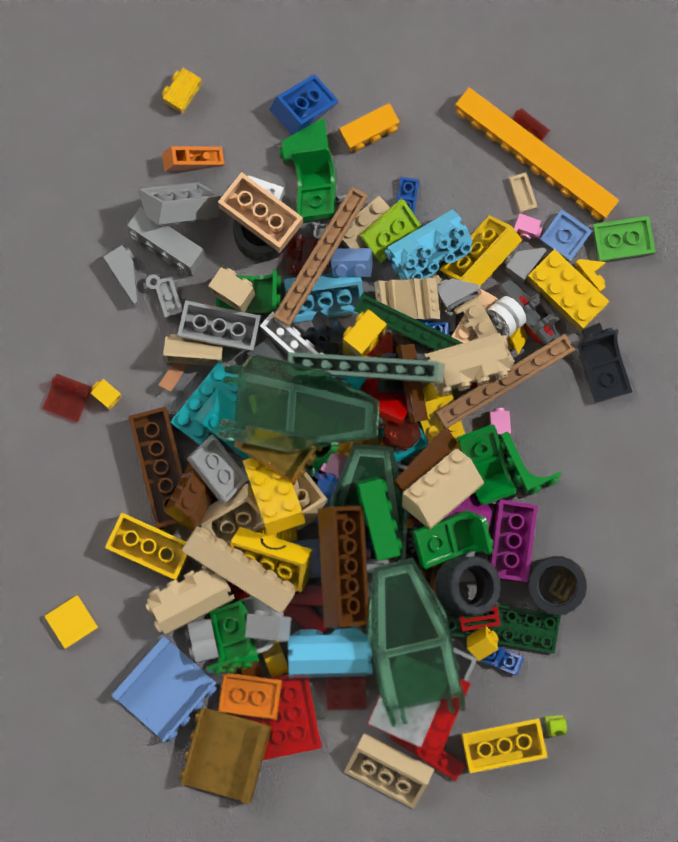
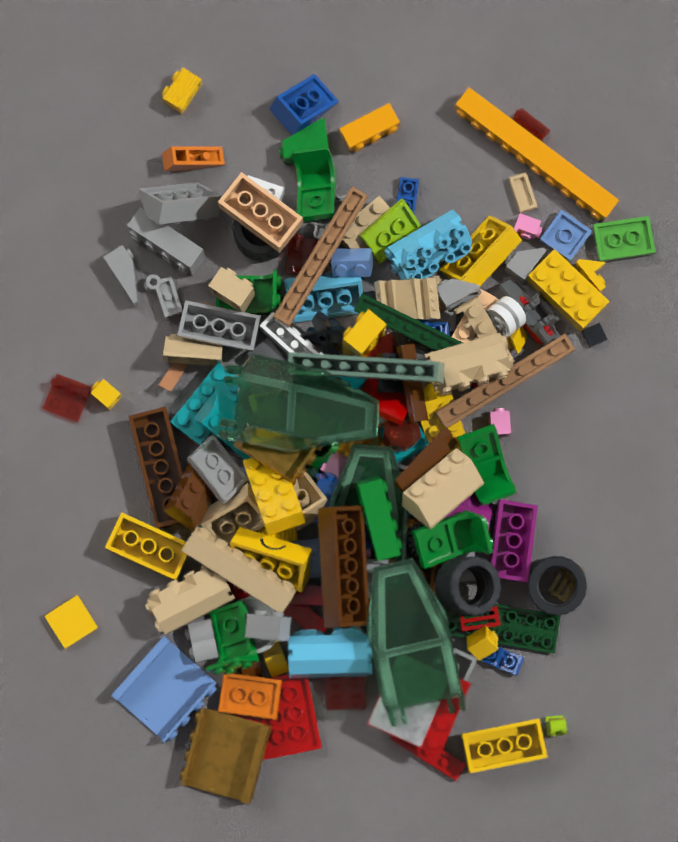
(389, 770): tan slope -> none
(523, 479): green bracket -> none
(604, 365): black bracket -> none

